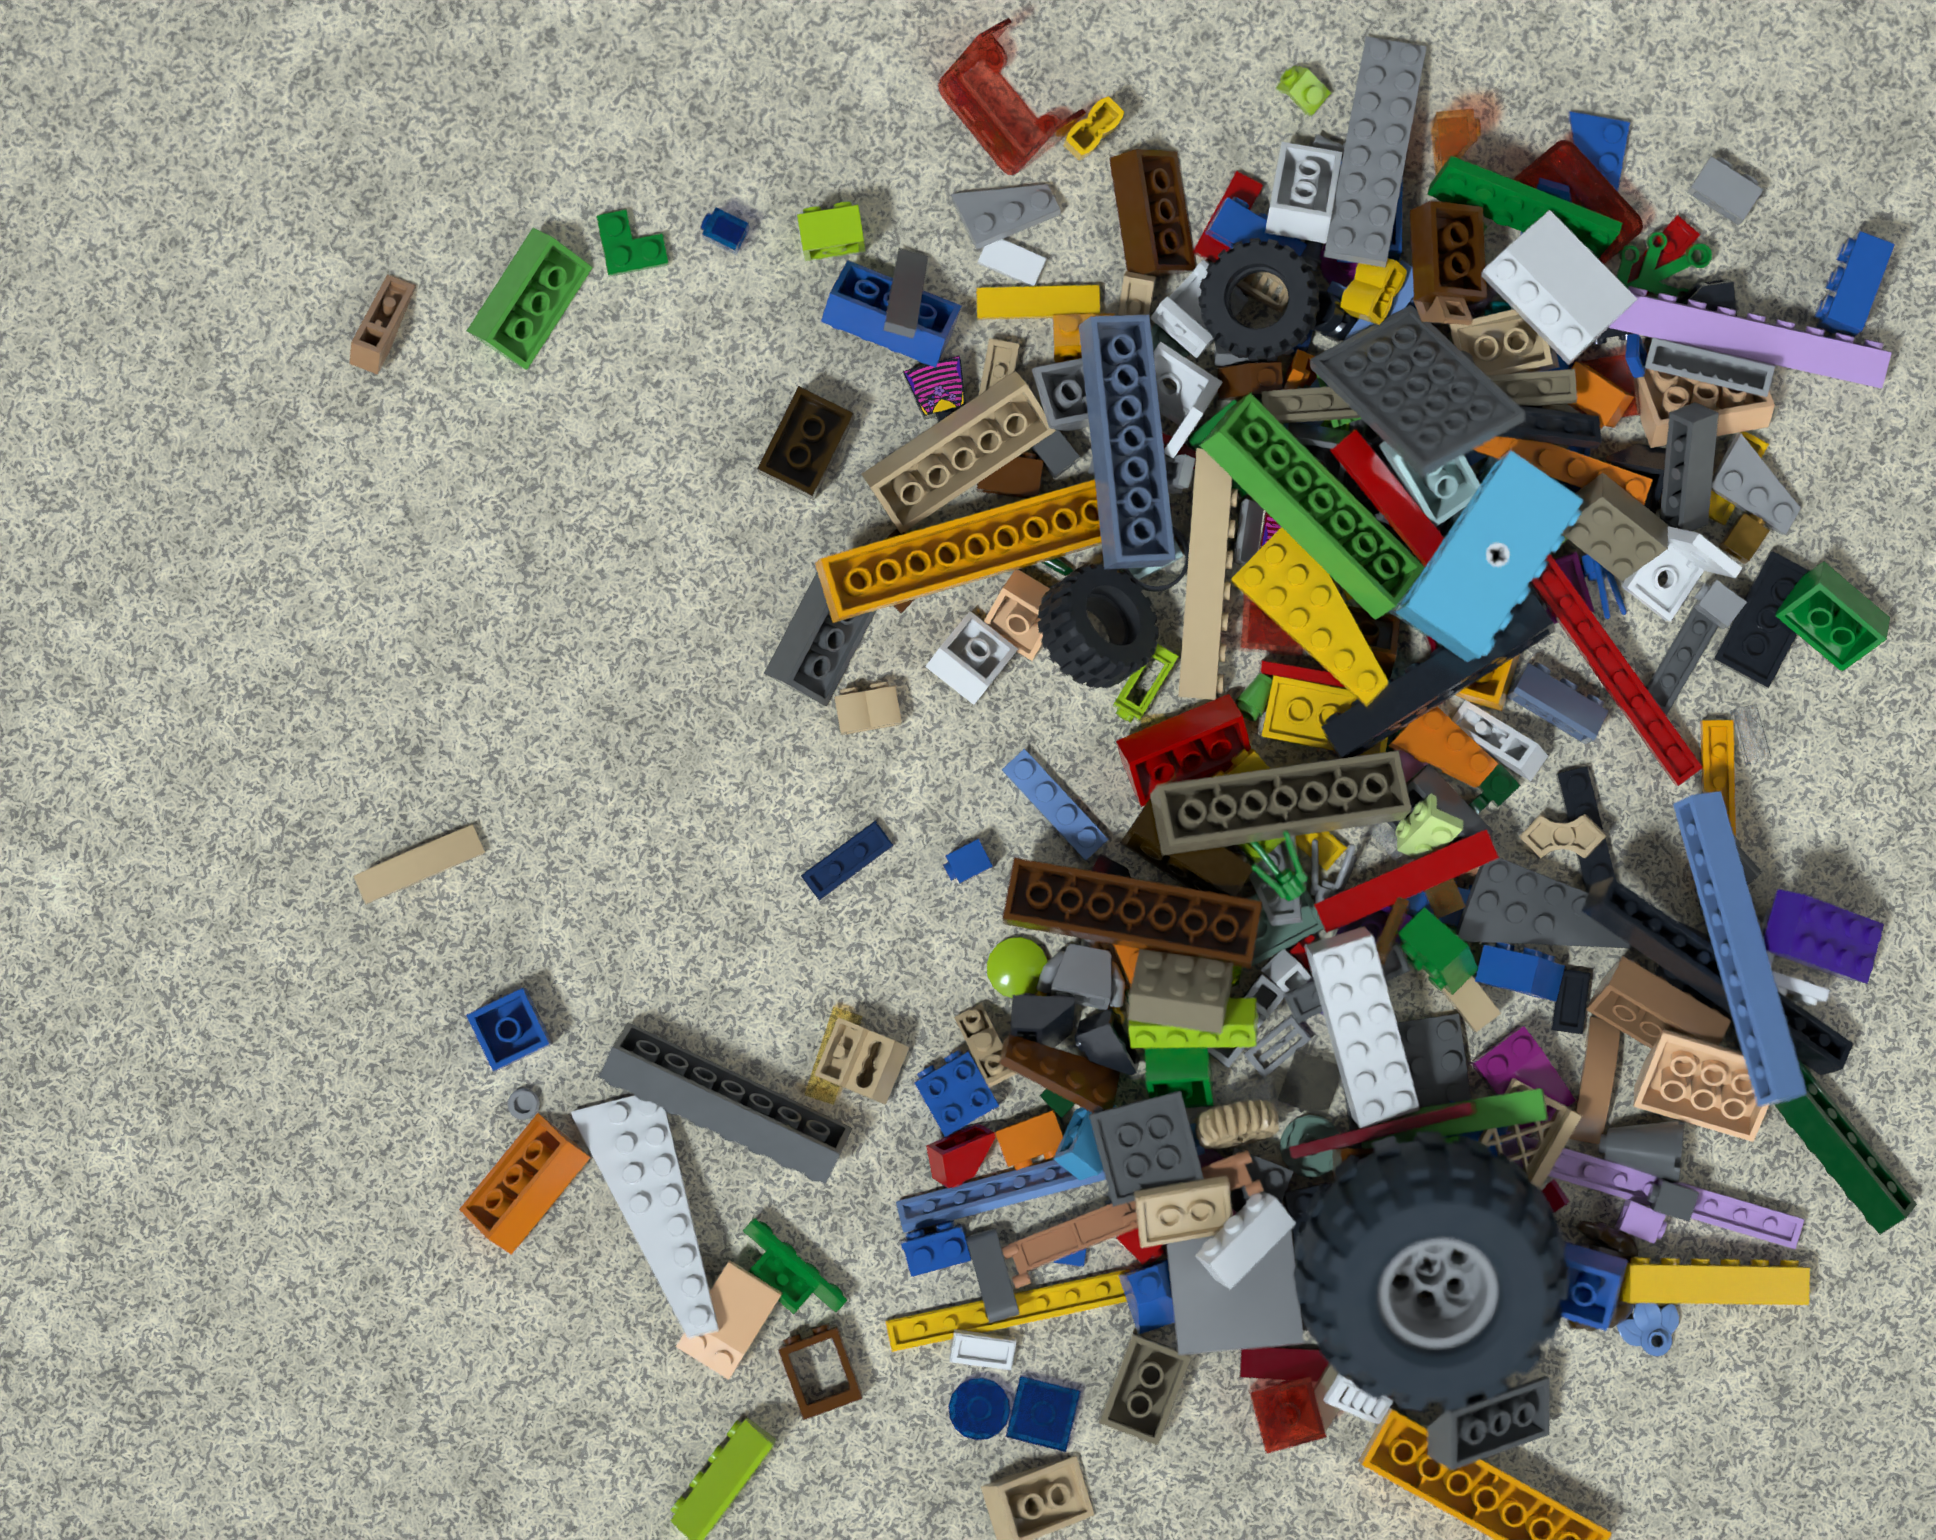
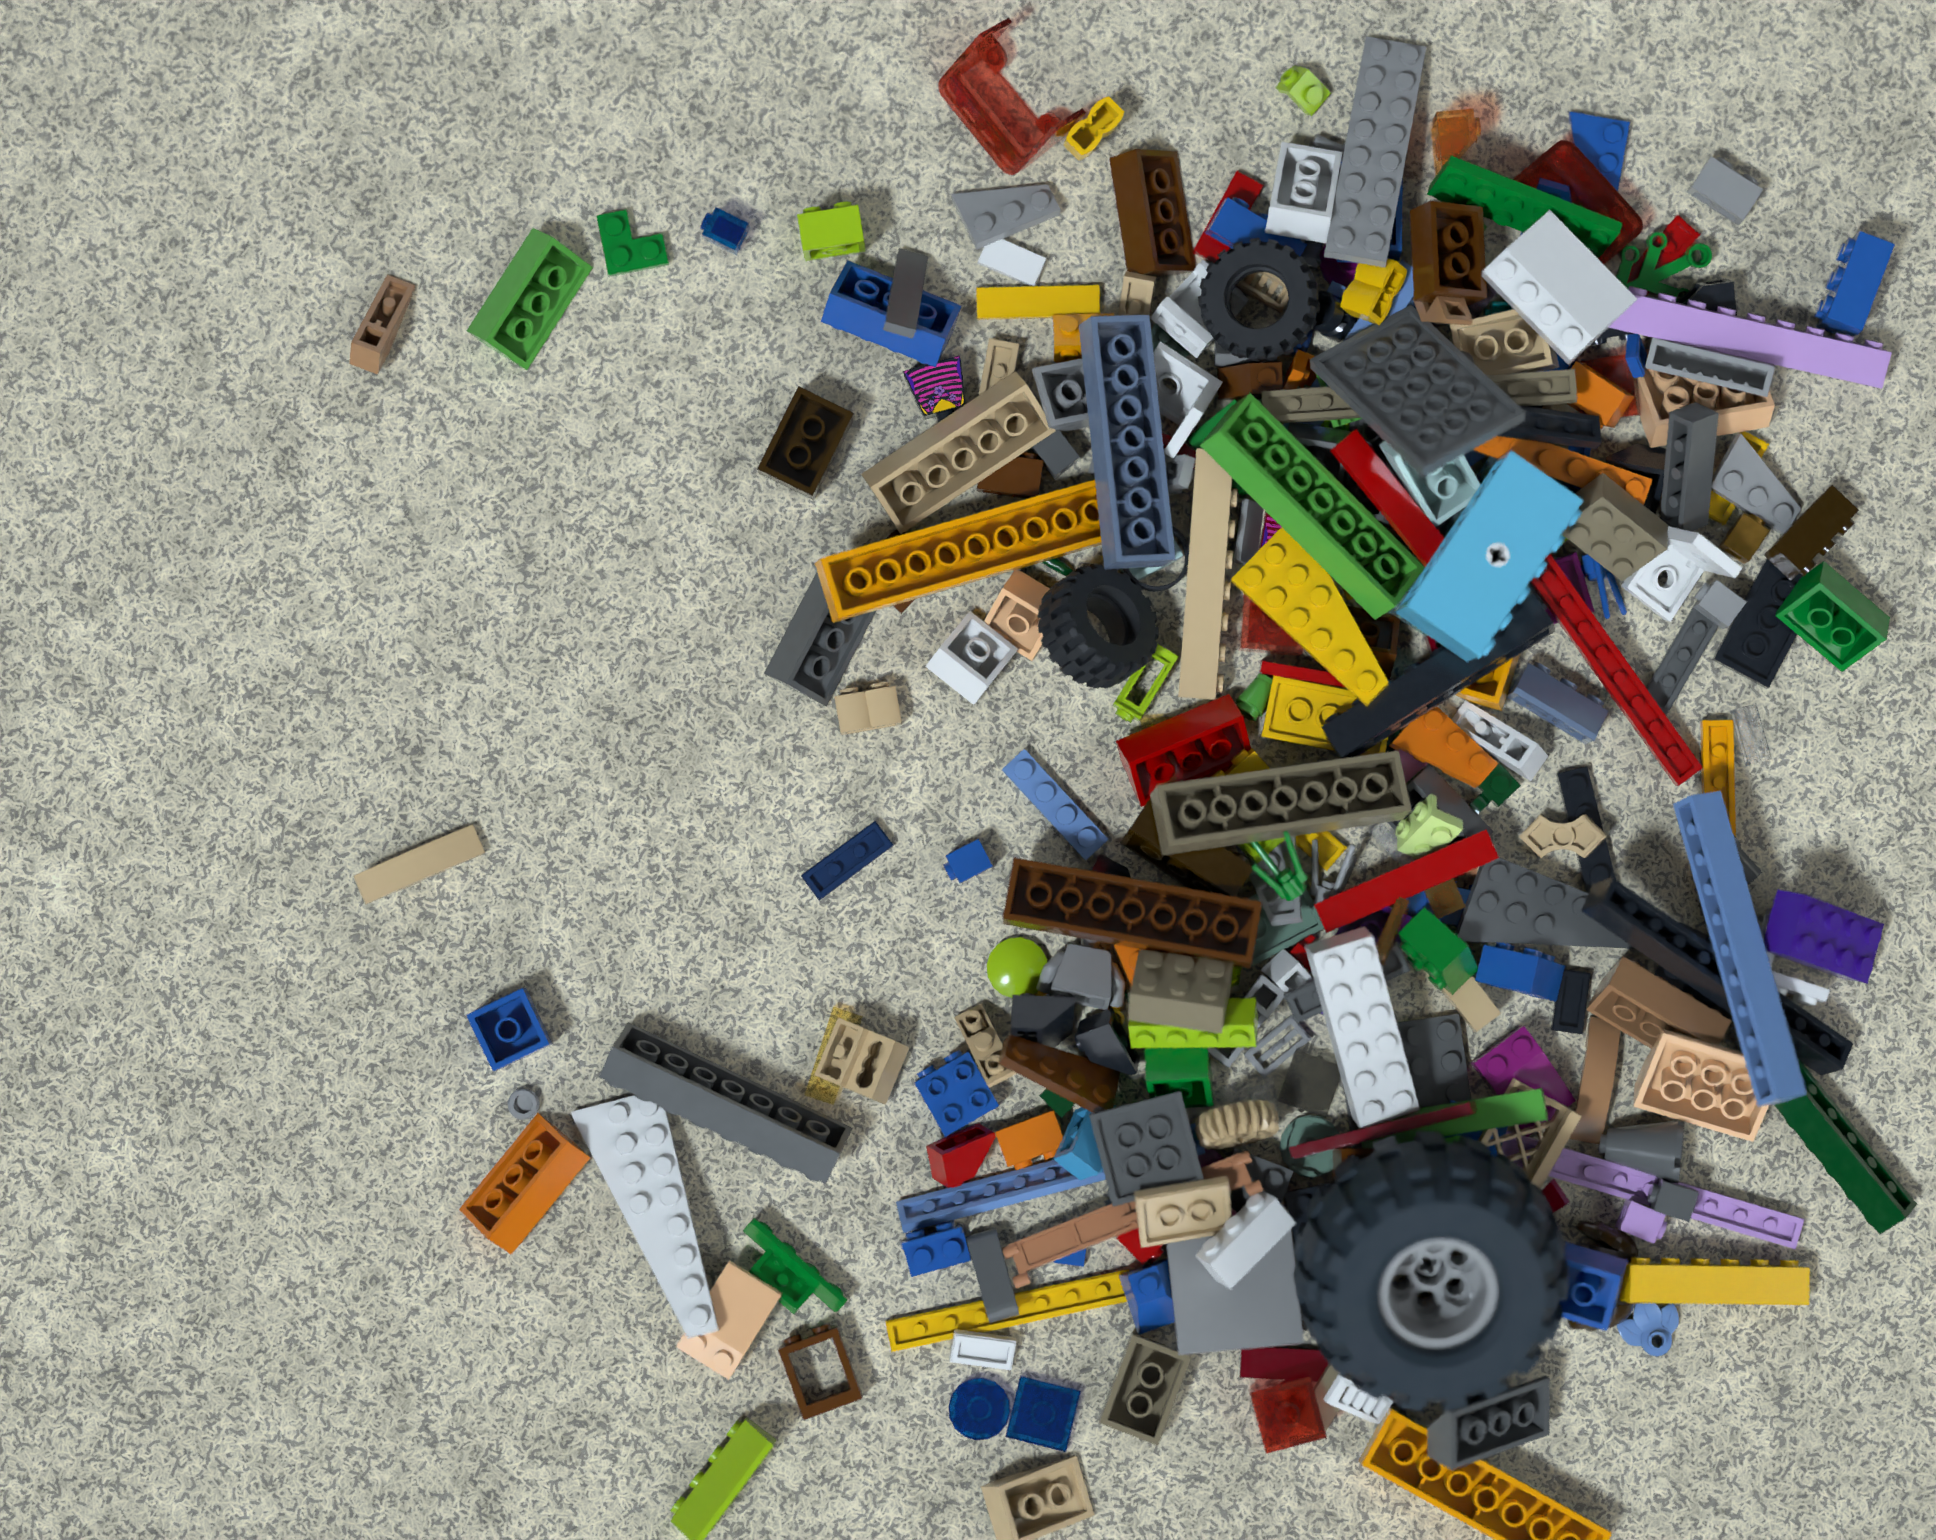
(1812, 533): none -> dark brown brick

